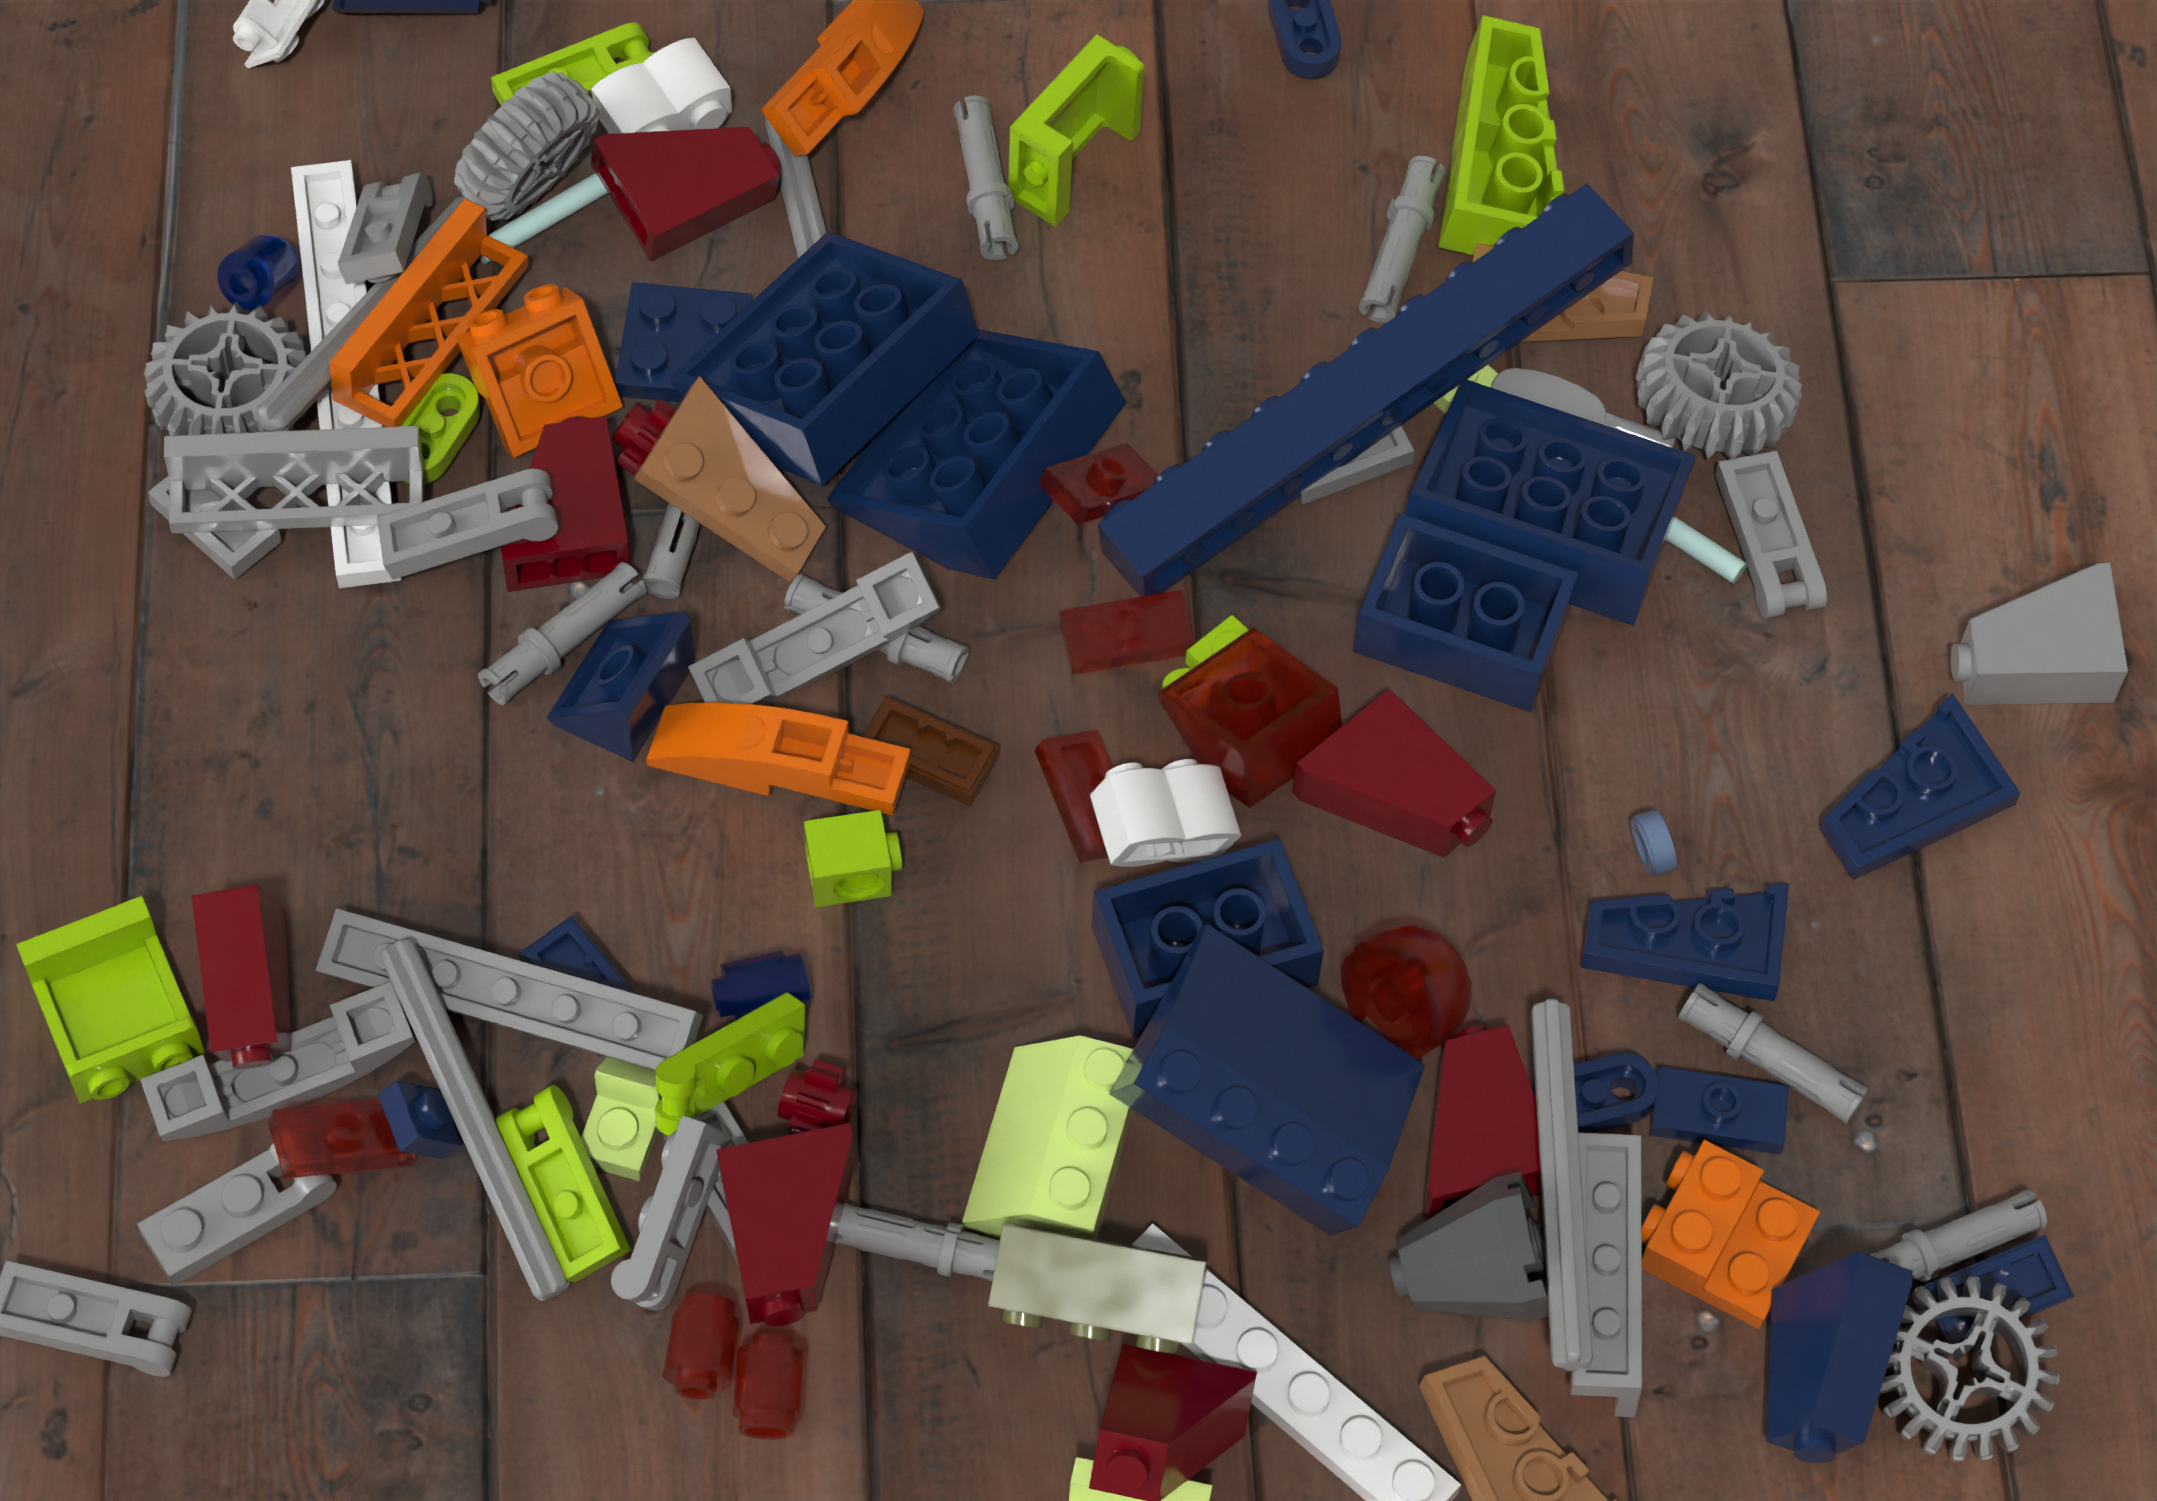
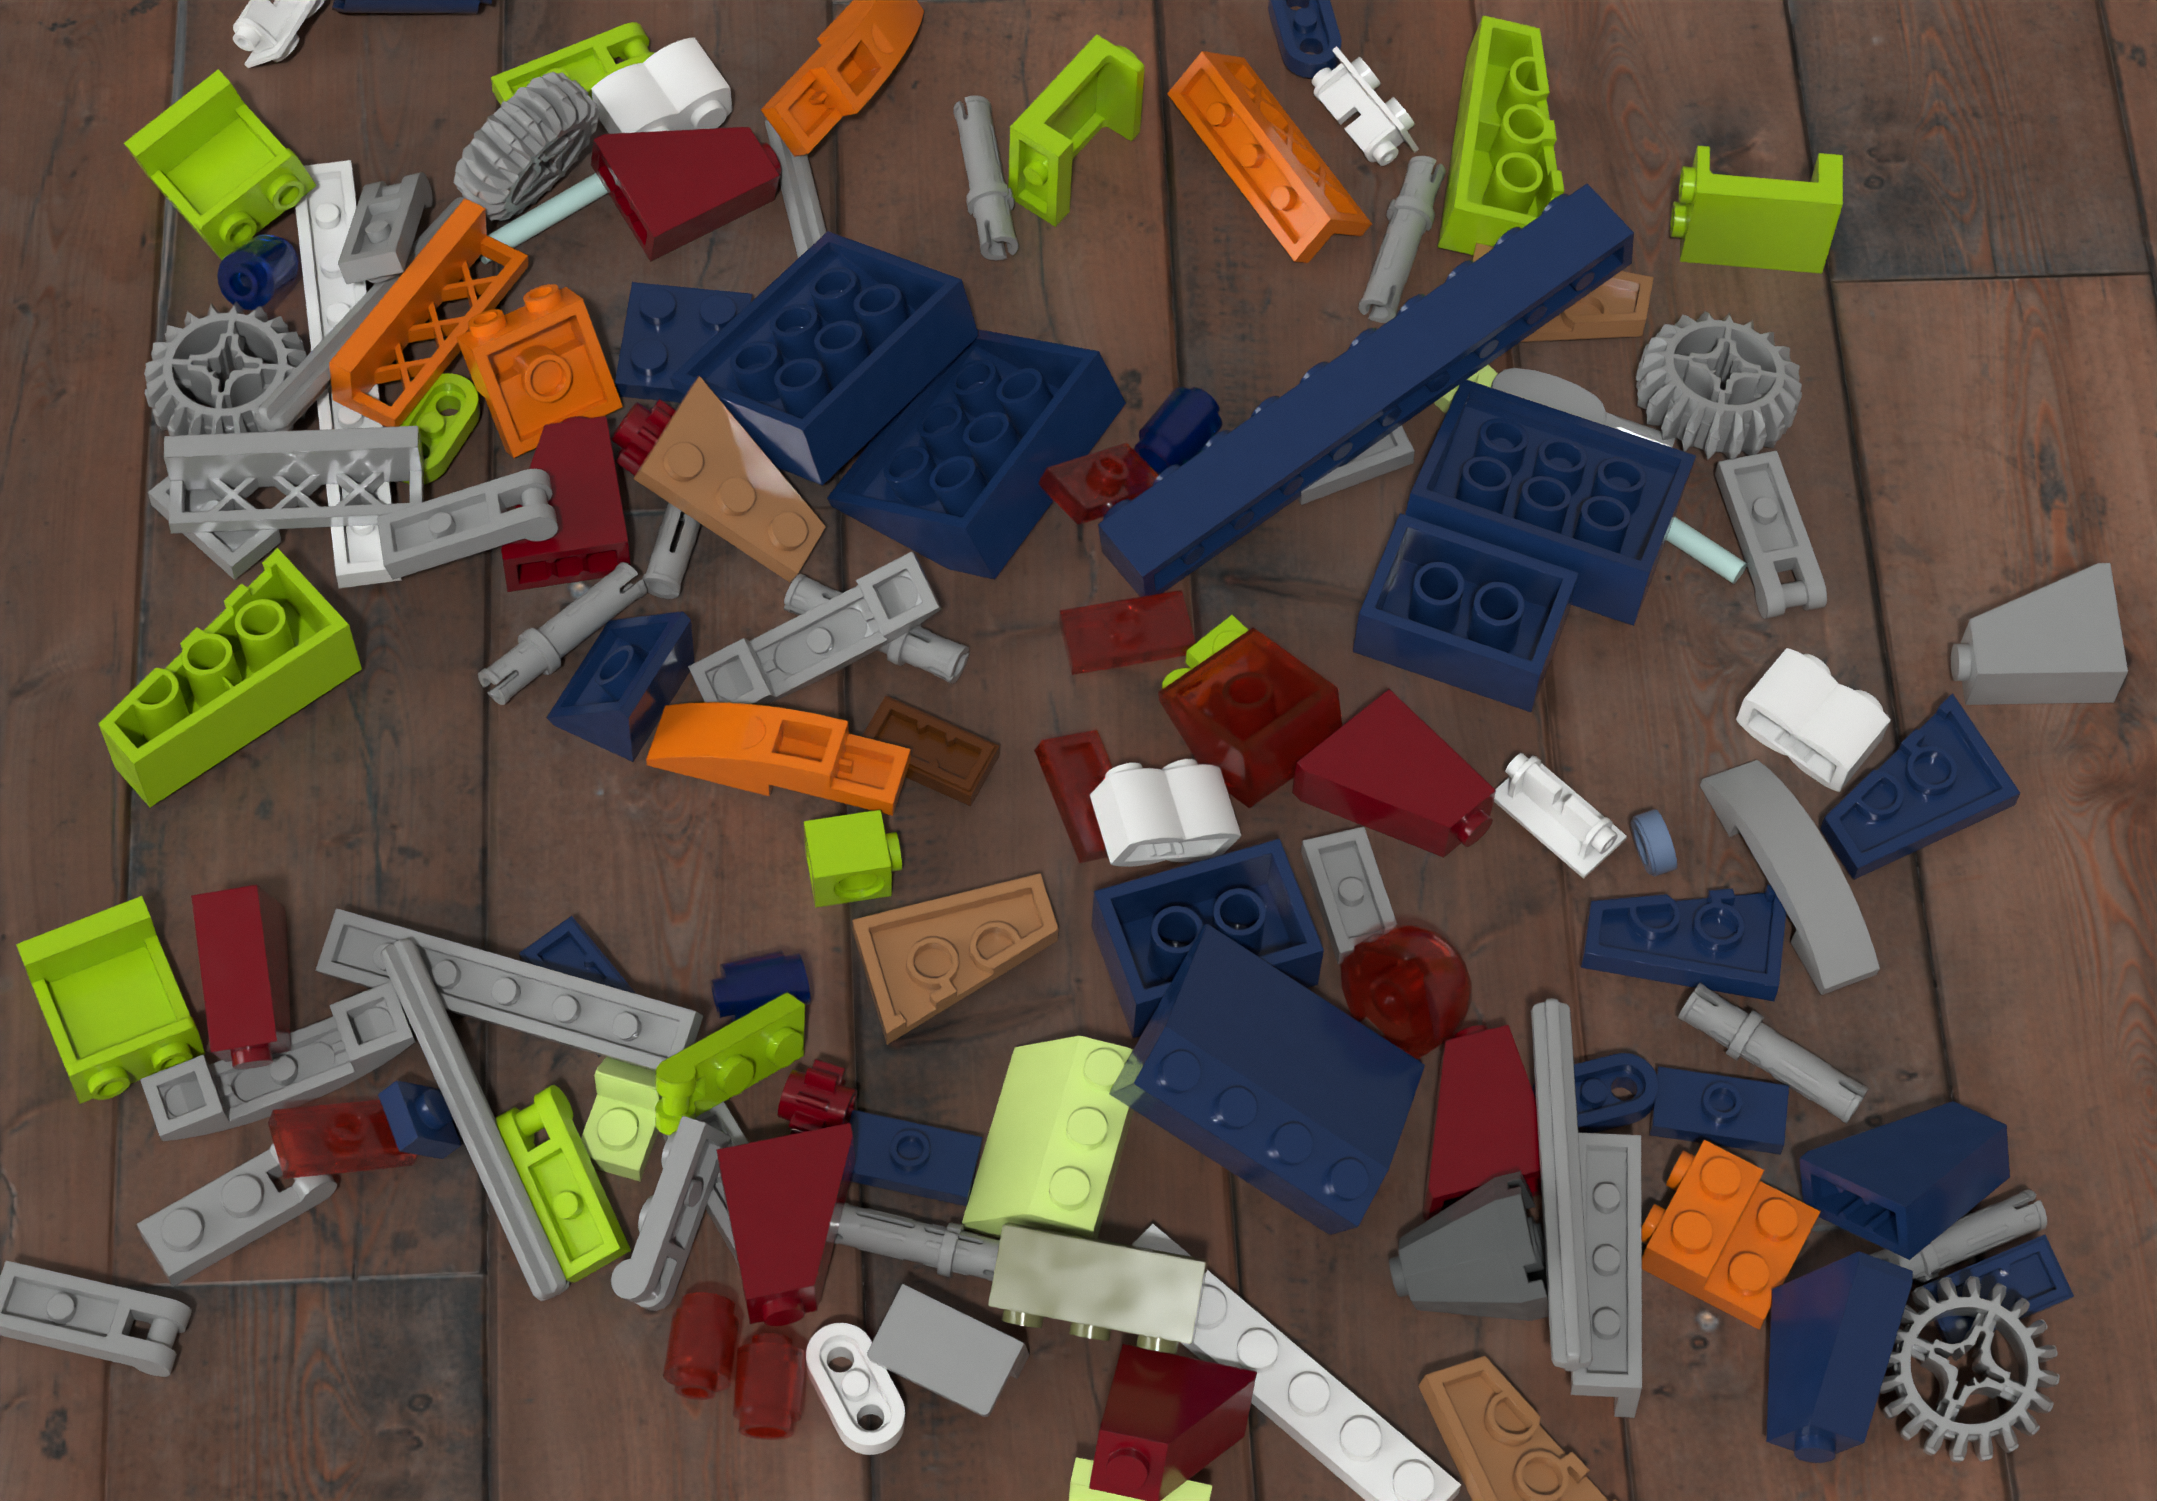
(219, 165): none -> lime panel
(231, 682): none -> lime wedge
(857, 1392): none -> white plate
(914, 1158): none -> dark blue plate
(946, 1351): none -> light grey panel
(949, 947): none -> medium nougat wing
(1179, 428): none -> clear blue brick
(1266, 154): none -> orange fence
(1347, 888): none -> light grey plate
(1351, 90): none -> white hinge
(1557, 815): none -> white hinge
(1757, 219): none -> lime panel
(1801, 871): none -> light grey slope
(1813, 718): none -> white brick
(1908, 1176): none -> dark blue slope

